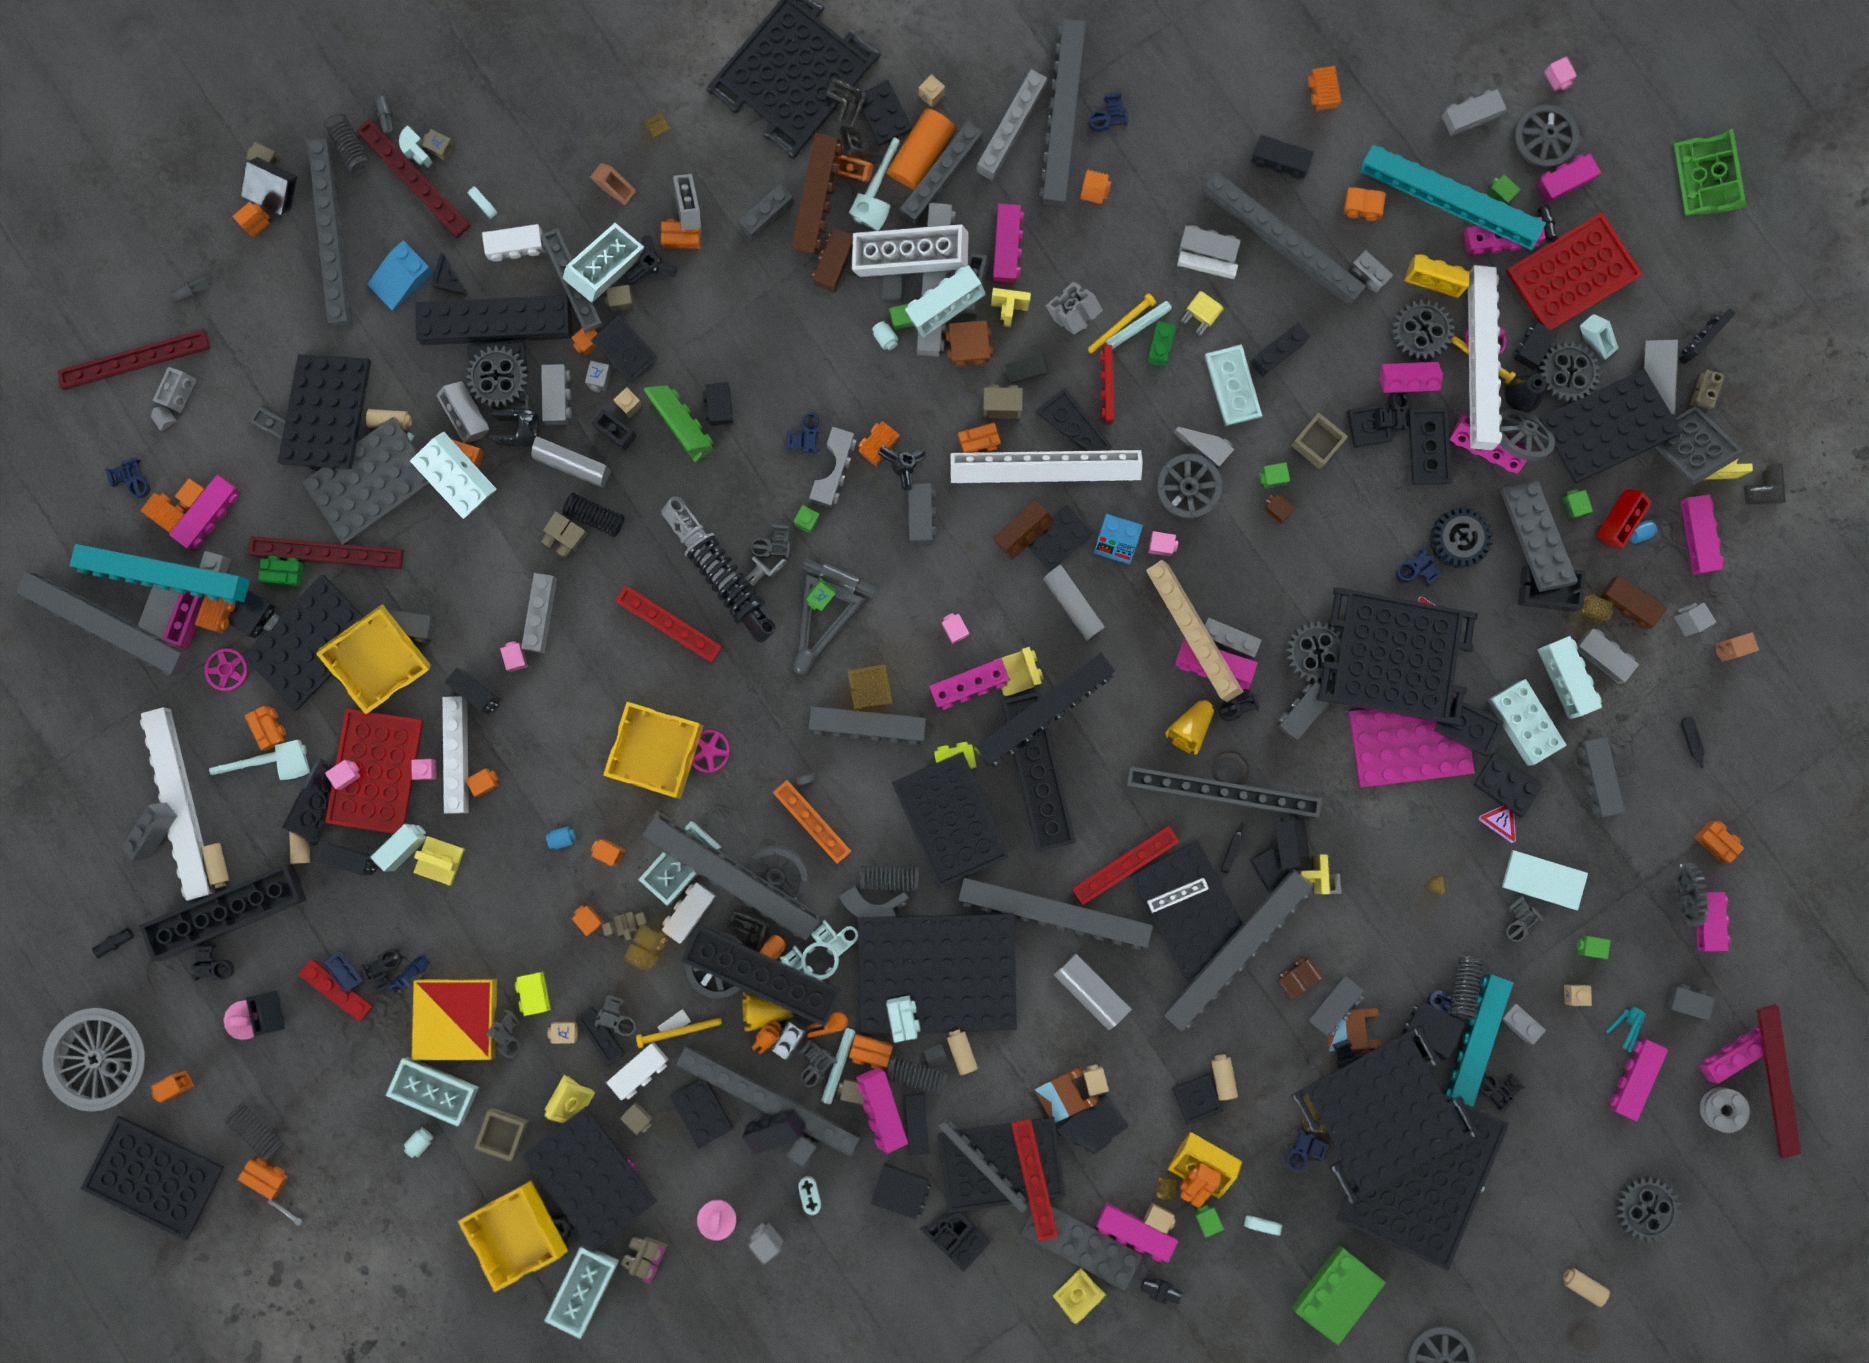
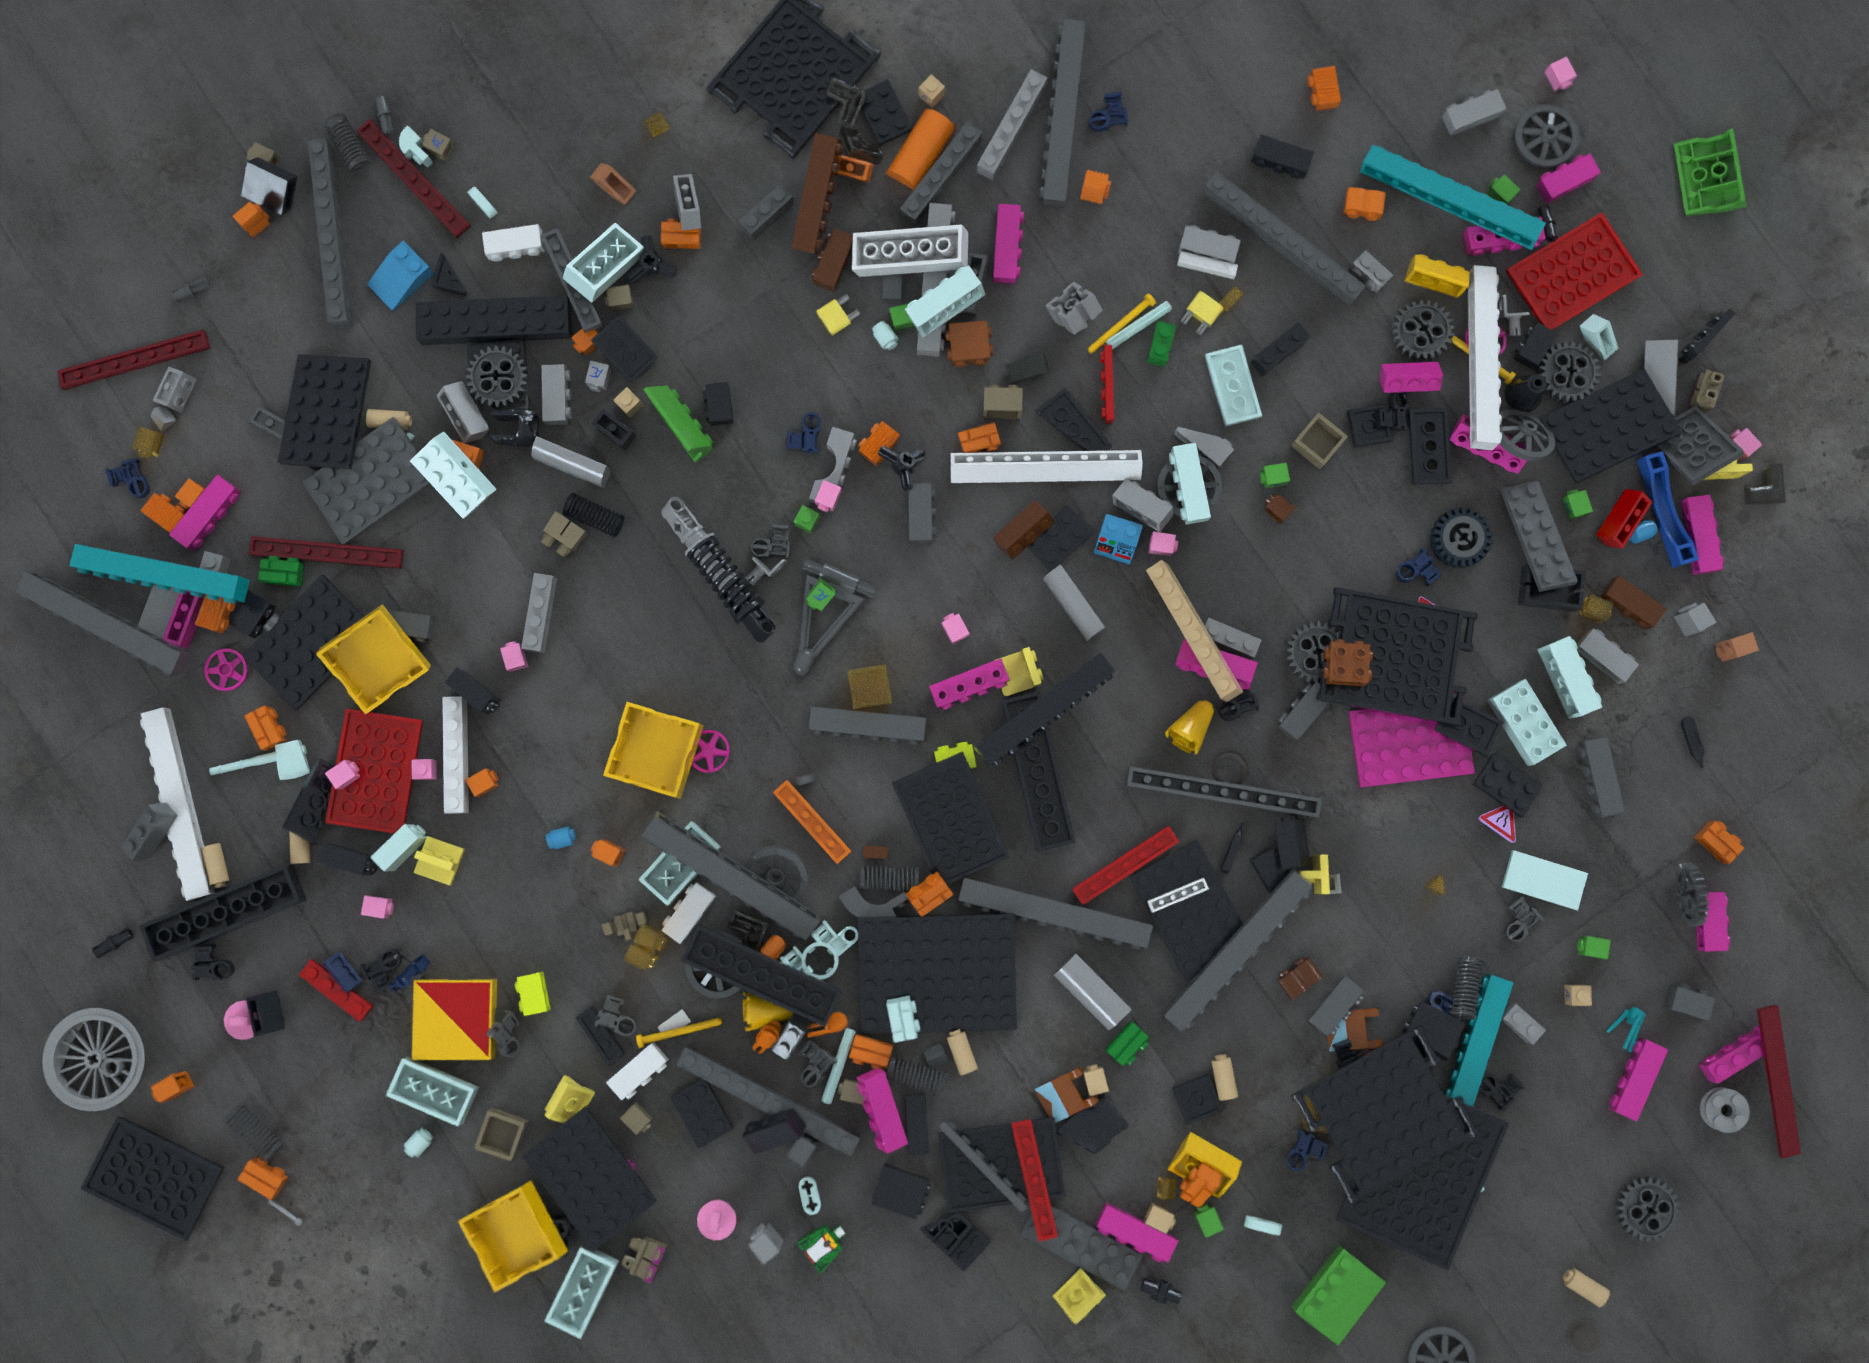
(147, 442): none -> clear yellow brick
(377, 906): none -> bright pink brick
(563, 1032): tan brick -> none
(587, 919): orange brick -> none
(668, 624): red plate -> none
(822, 1245): none -> torso
(828, 496): none -> bright pink brick
(834, 316): none -> light yellow piece
(865, 207): light aqua piece -> none
(875, 852): none -> reddish brown piece
(929, 894): none -> orange brick
(1008, 301): light yellow bracket -> none
(1127, 1044): none -> green brick
(1143, 505): none -> light grey brick
(1190, 483): none -> light aqua brick
(1231, 299): none -> clear yellow piece
(1348, 663): none -> dark orange brick
(1513, 318): none -> light grey bracket
(1675, 538): none -> blue arch
(1746, 441): none -> bright pink brick

